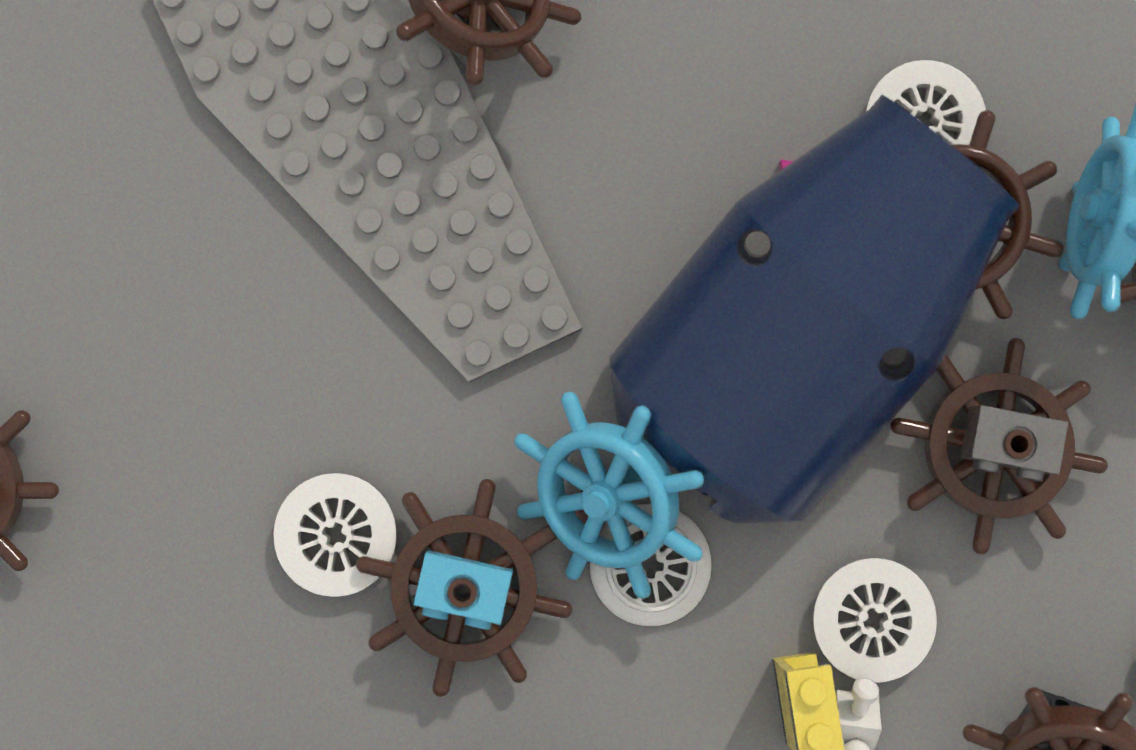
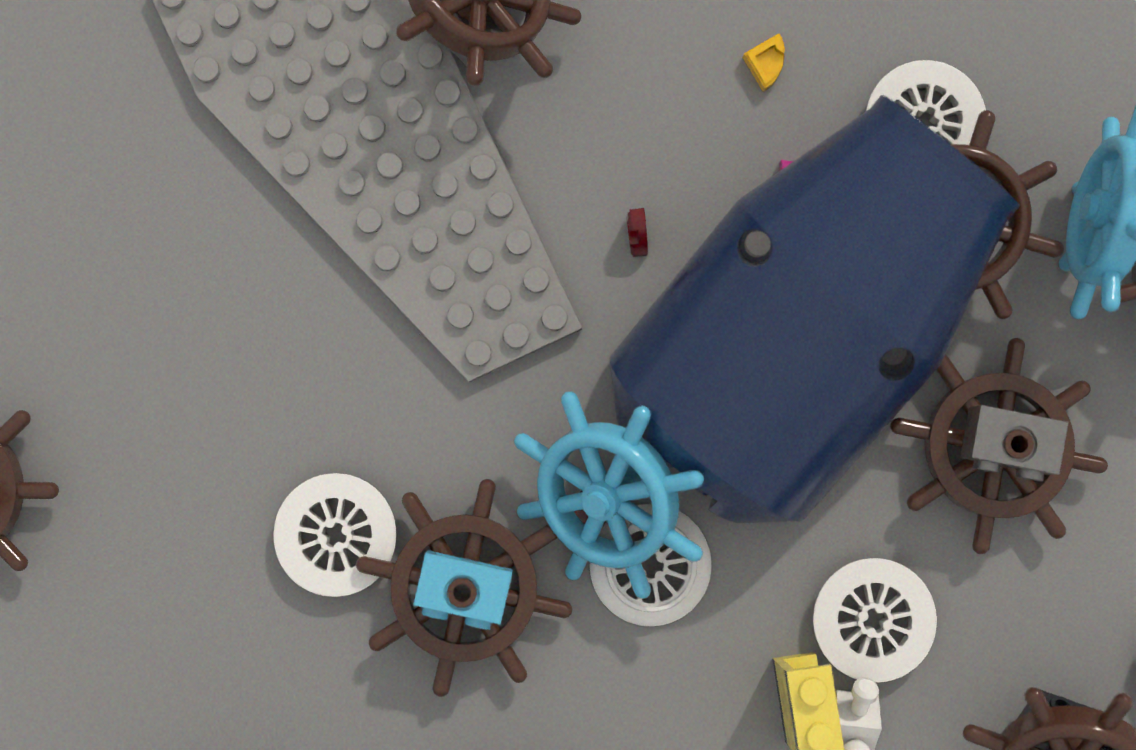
(637, 232): none -> dark red tile
(766, 61): none -> yellow tile

